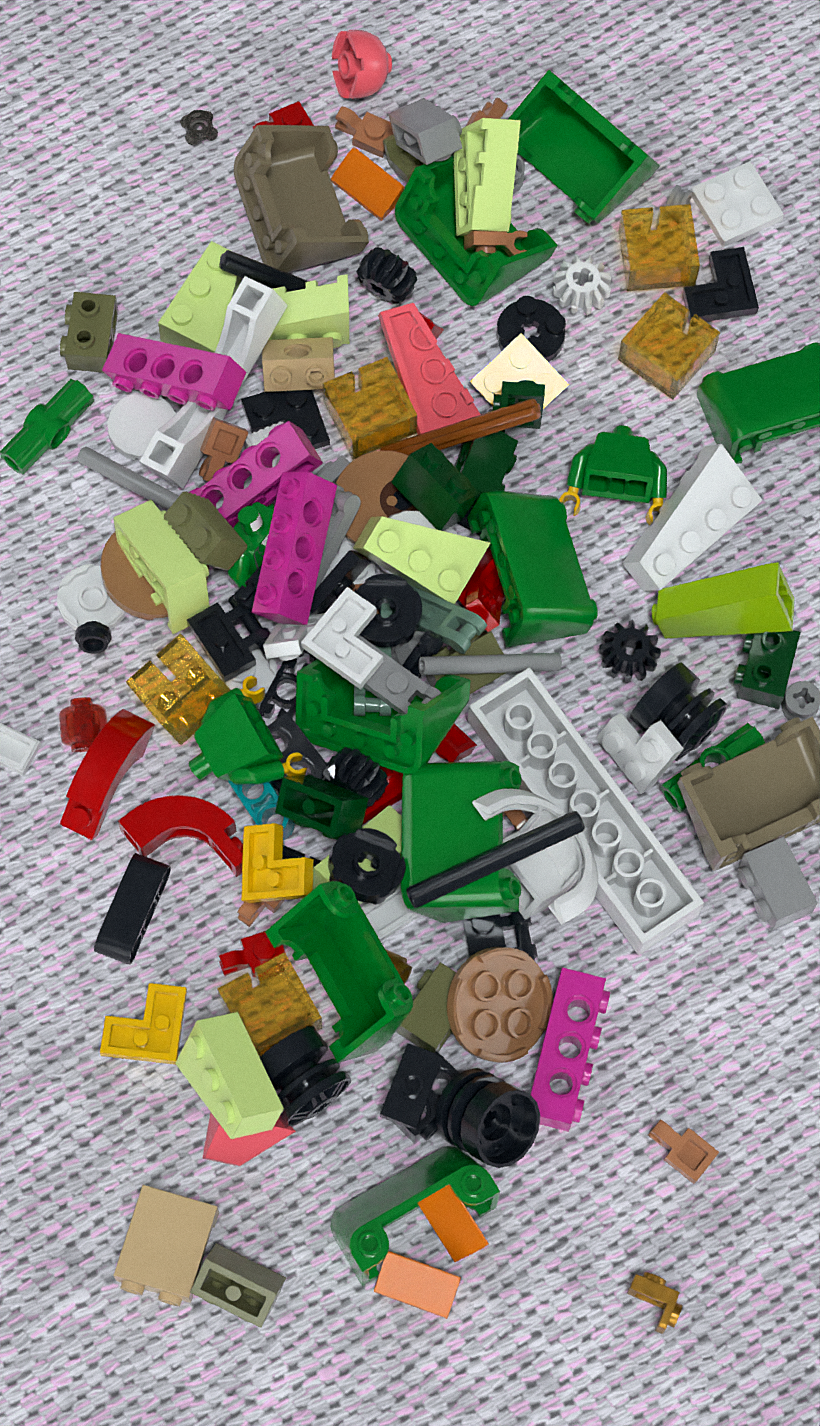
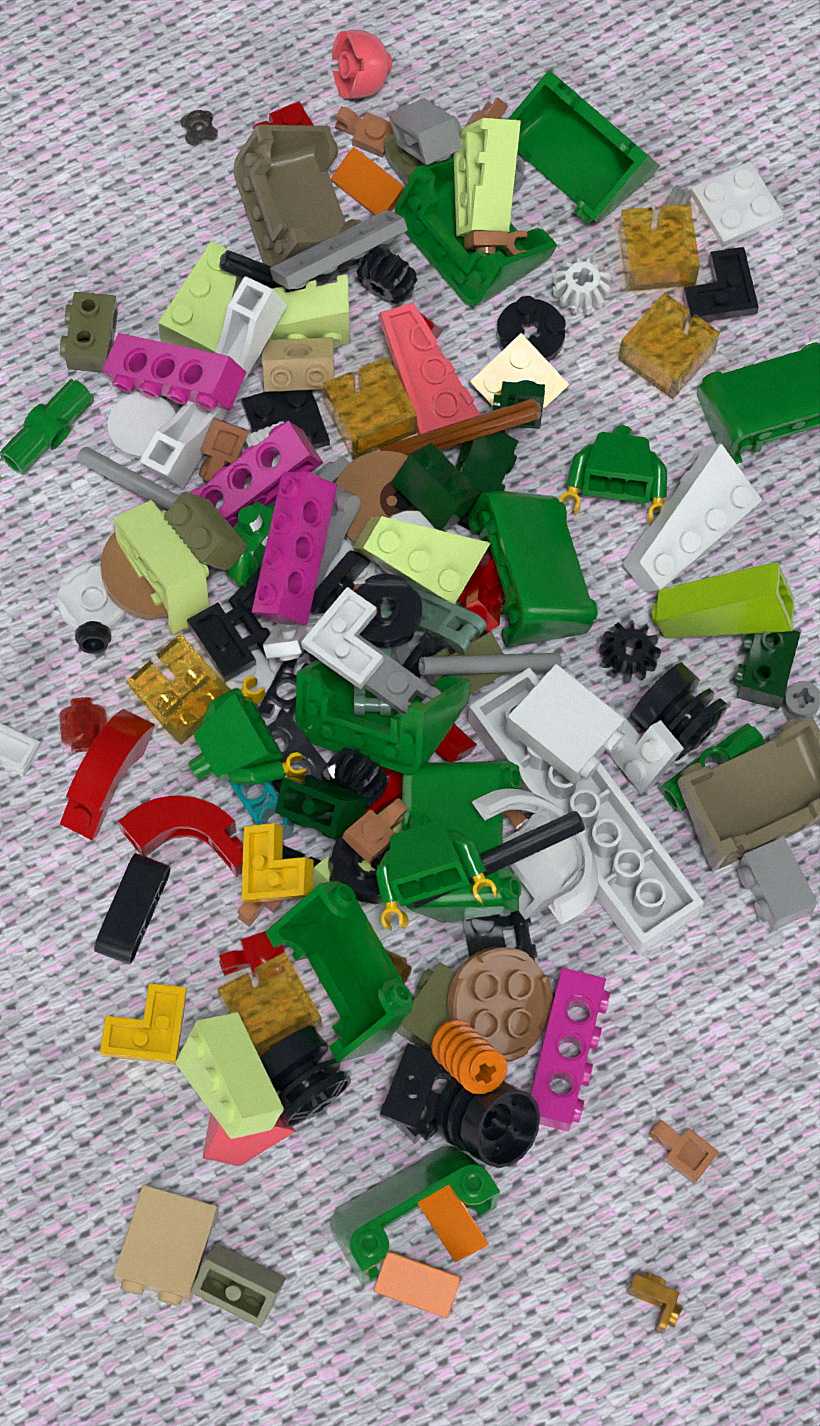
(338, 249): none -> light grey plate
(372, 833): none -> nougat plate
(426, 864): none -> green torso
(468, 1057): none -> orange piece
(566, 725): none -> white brick

